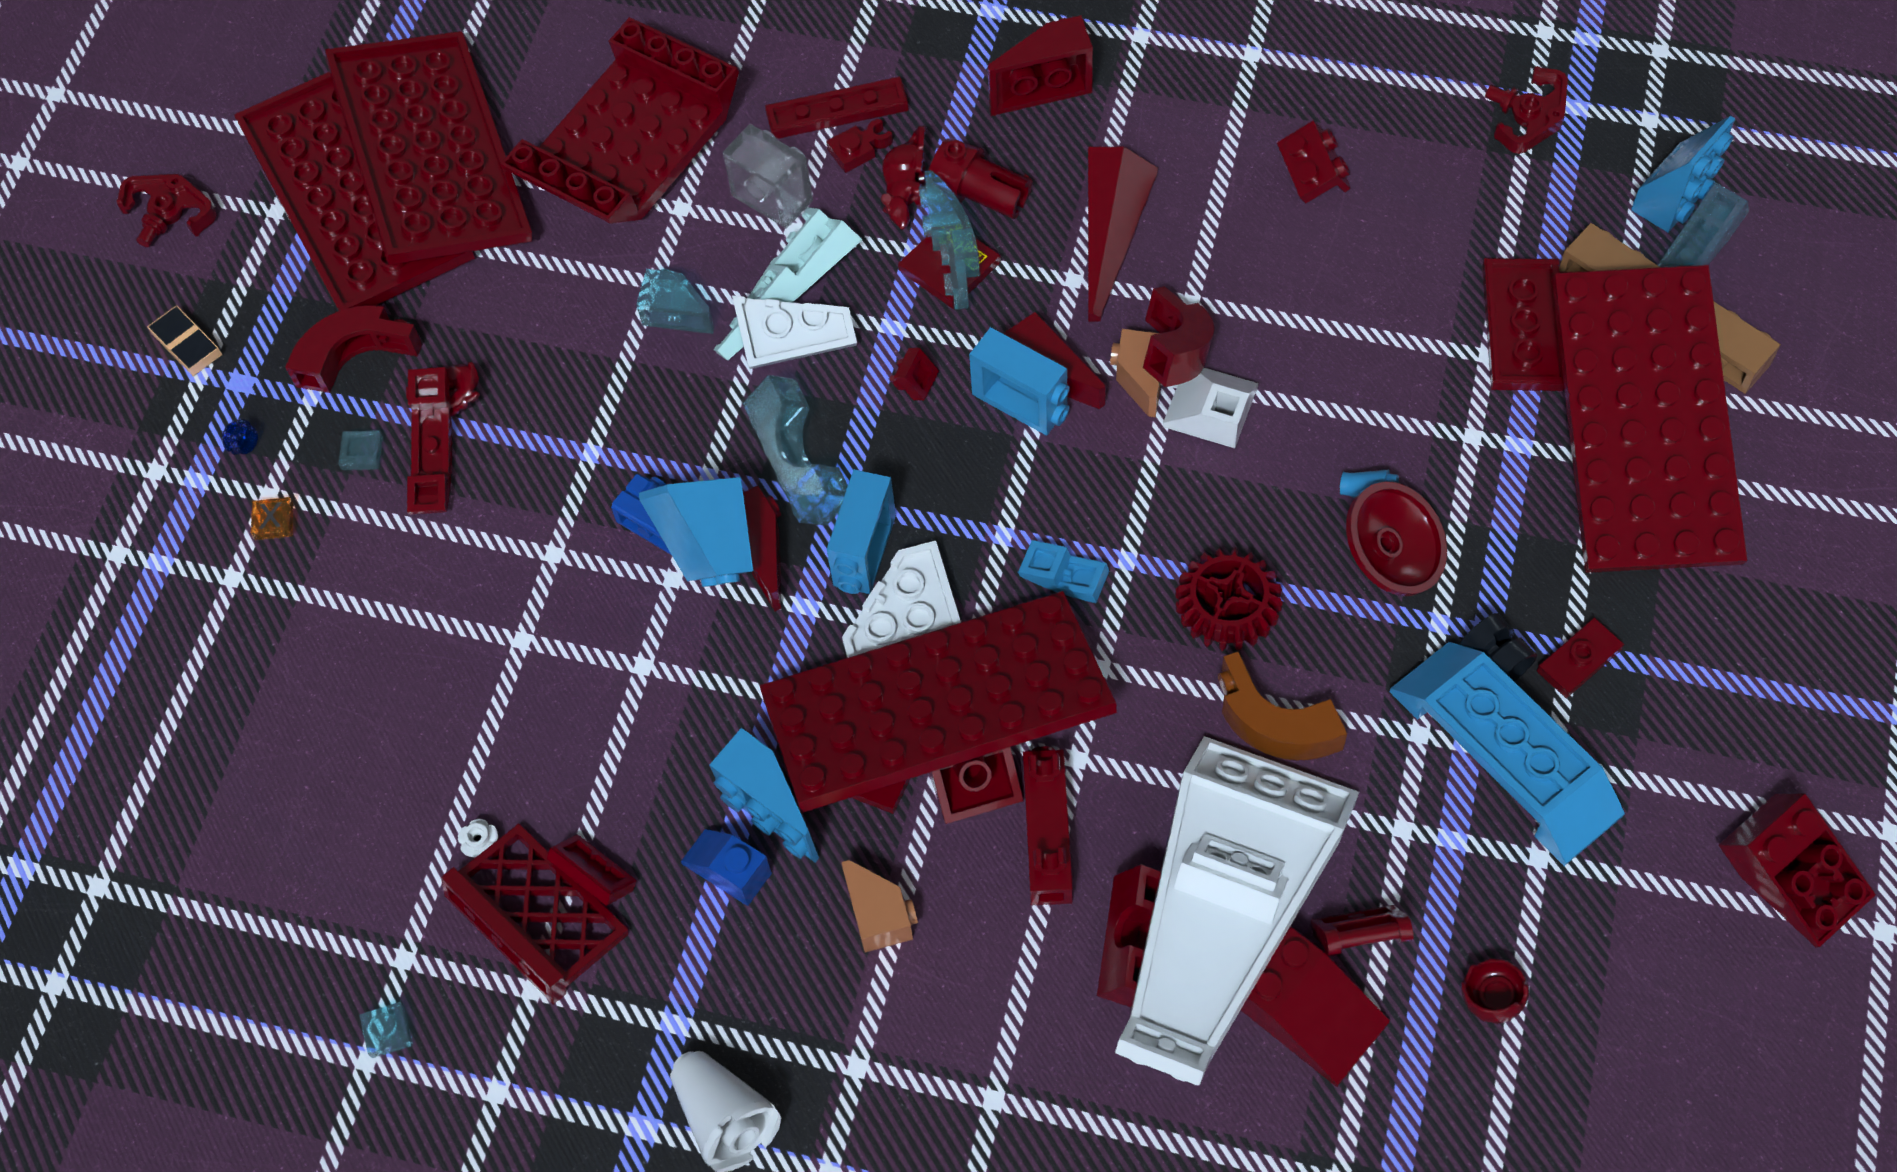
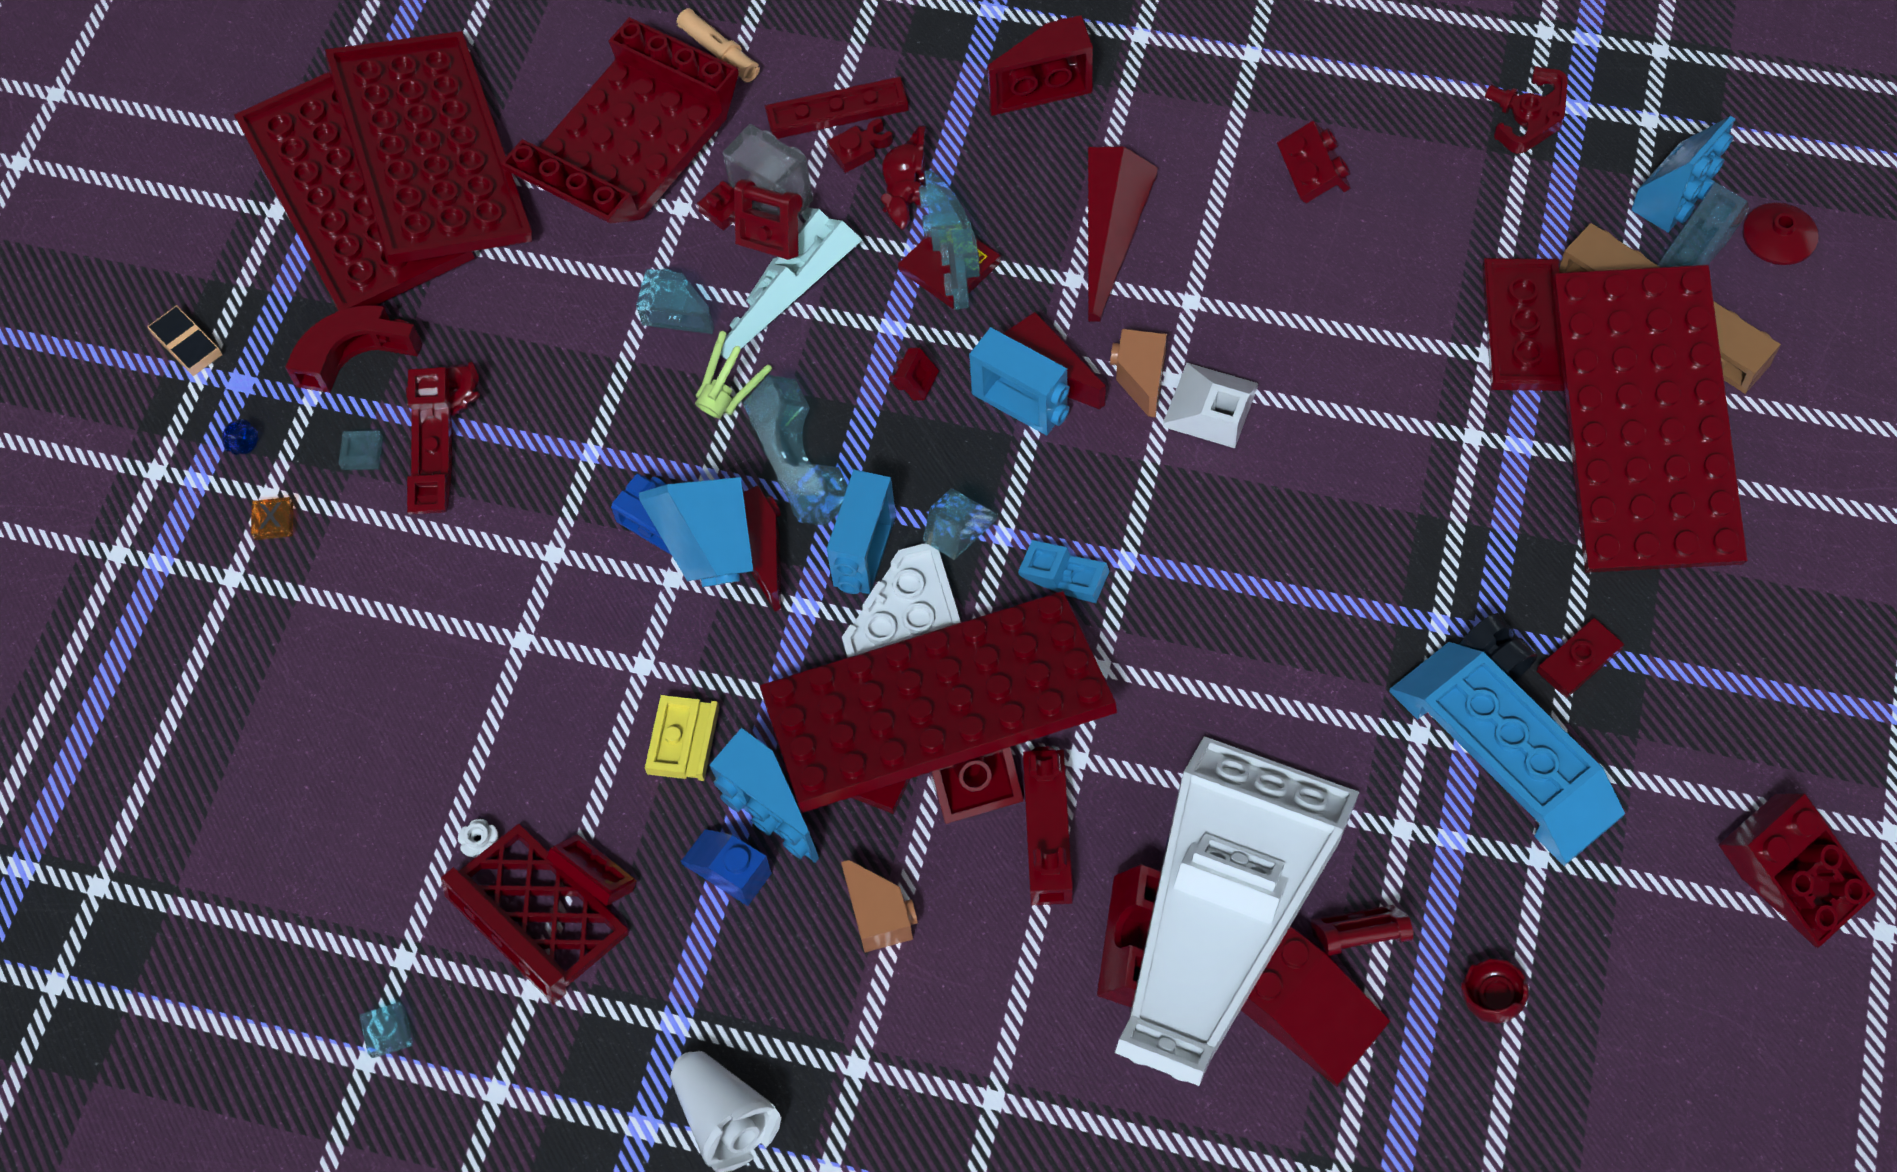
(168, 199): dark red piece -> none
(682, 738): none -> light yellow plate
(715, 395): none -> yellowish green plant
(717, 44): none -> light nougat pin
(719, 205): none -> dark red tile
(764, 230): none -> dark red plate
(790, 331): white wing -> none
(956, 523): none -> clear light blue slope
(978, 179): dark red piece -> none
(1182, 341): dark red arch -> none
(1215, 582): dark red gear -> none
(1276, 730): dark orange arch -> none
(1353, 483): dark azure cone -> none
(1396, 538): dark red dish -> none
(1778, 244): none -> dark red dish

